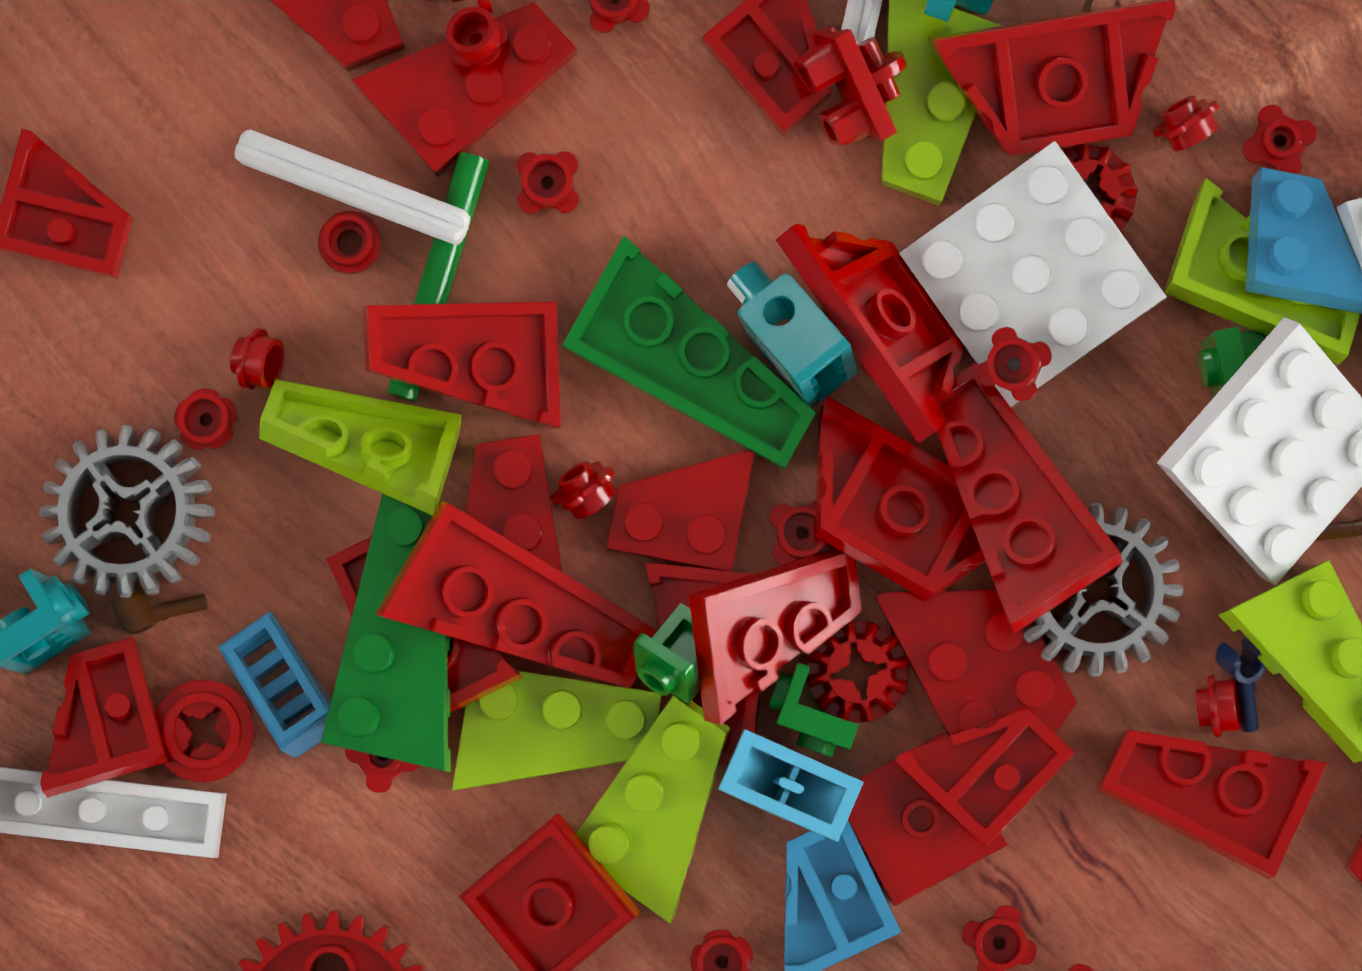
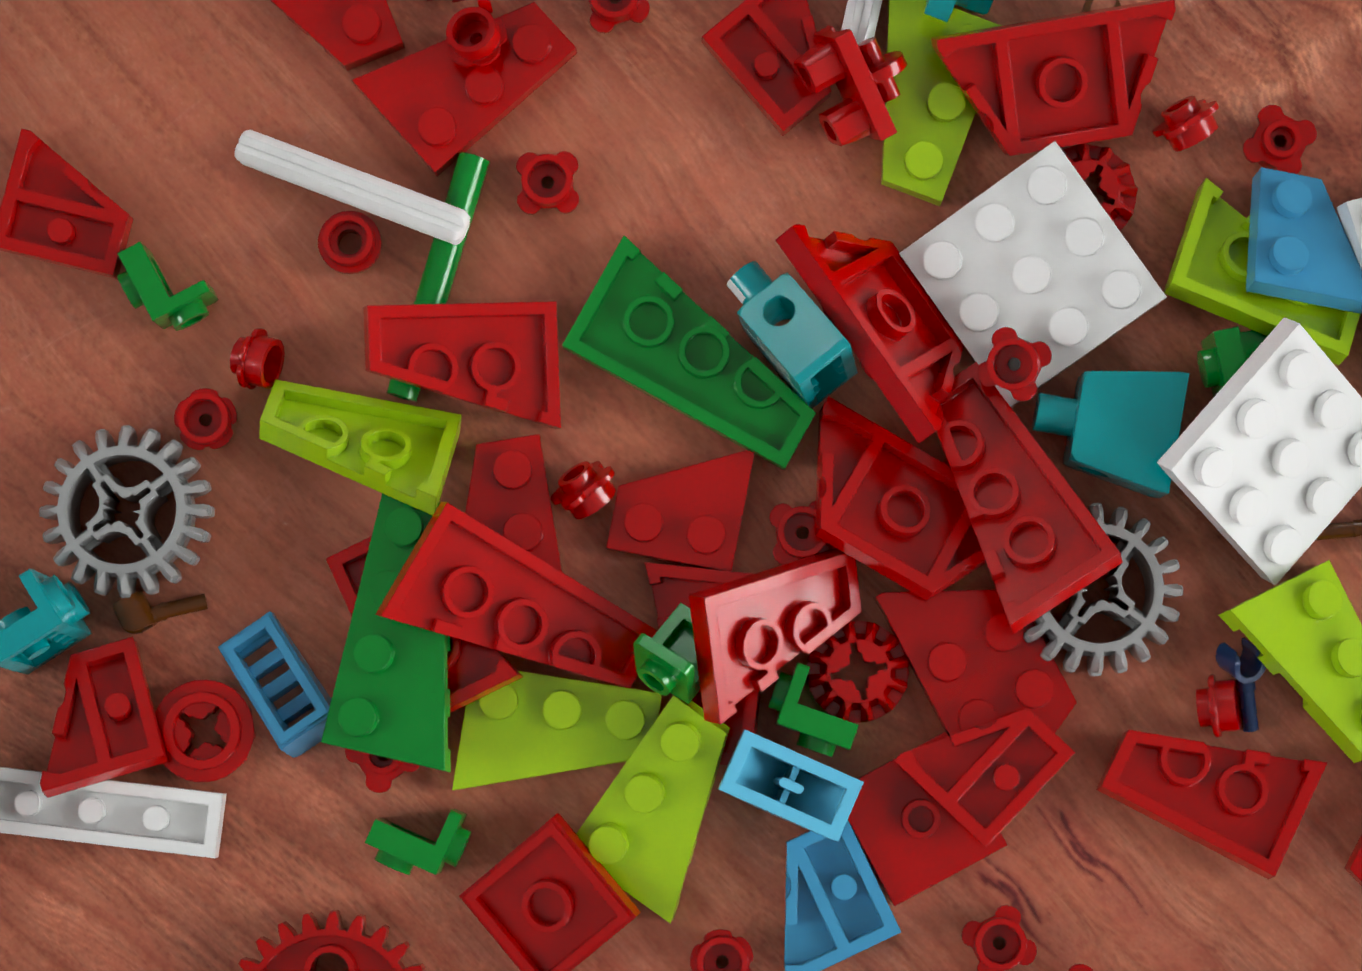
(147, 286): none -> green bracket
(404, 848): none -> green bracket
(1118, 425): none -> teal torso

